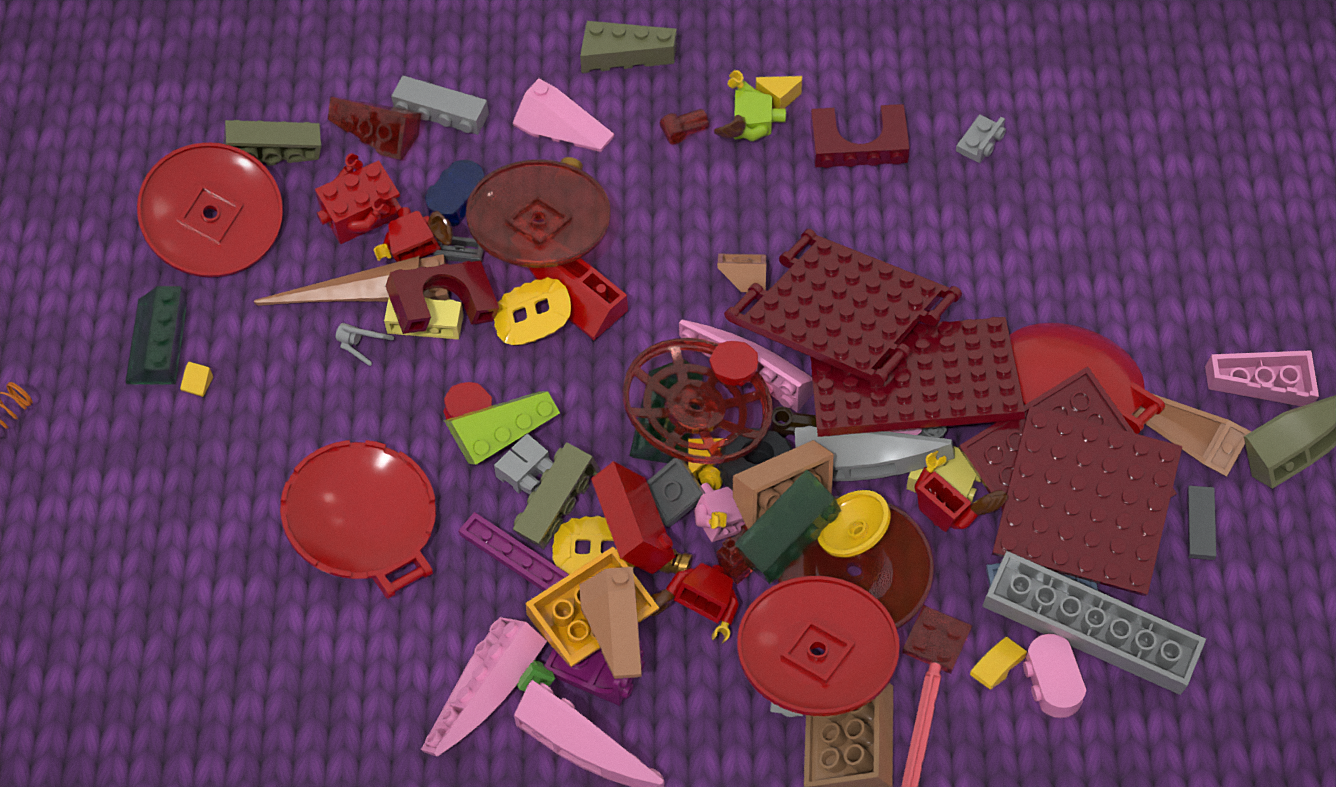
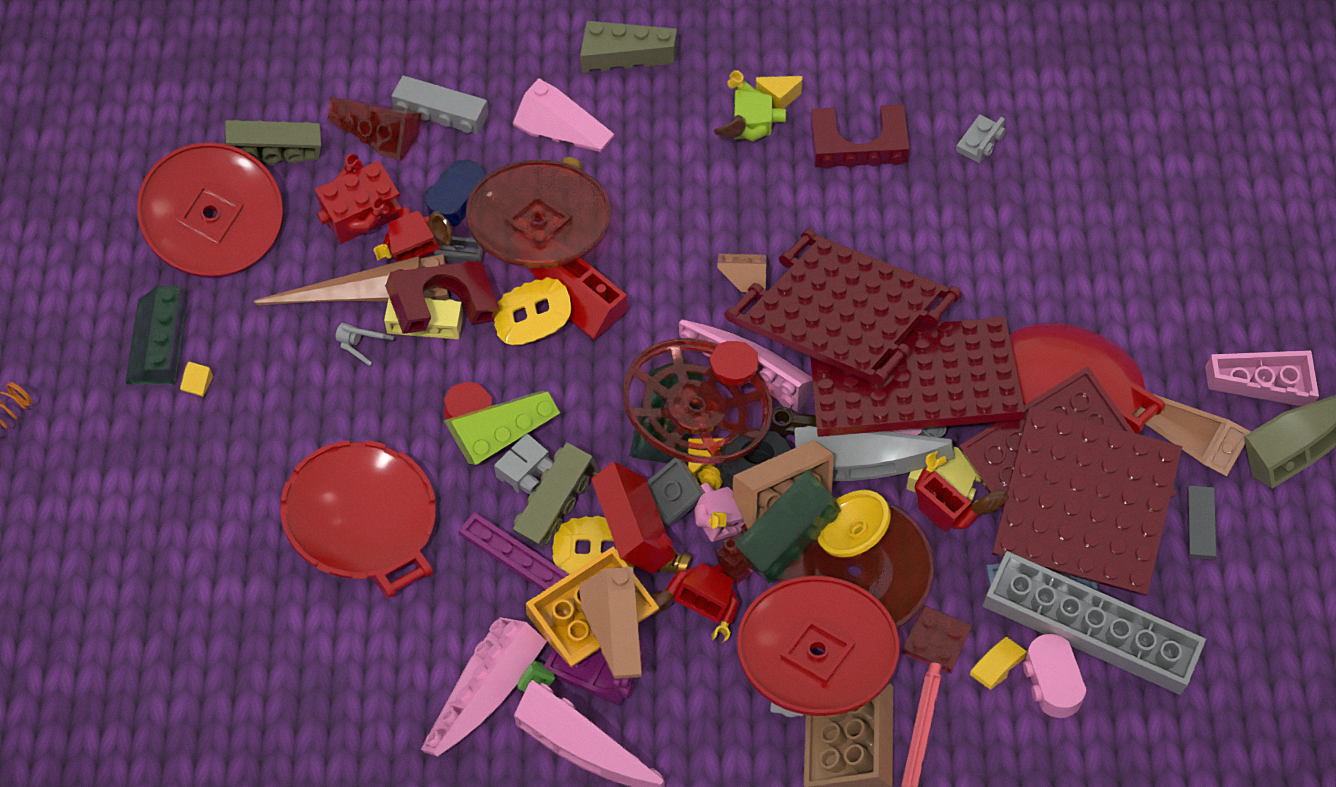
(678, 127): clear red piece -> none

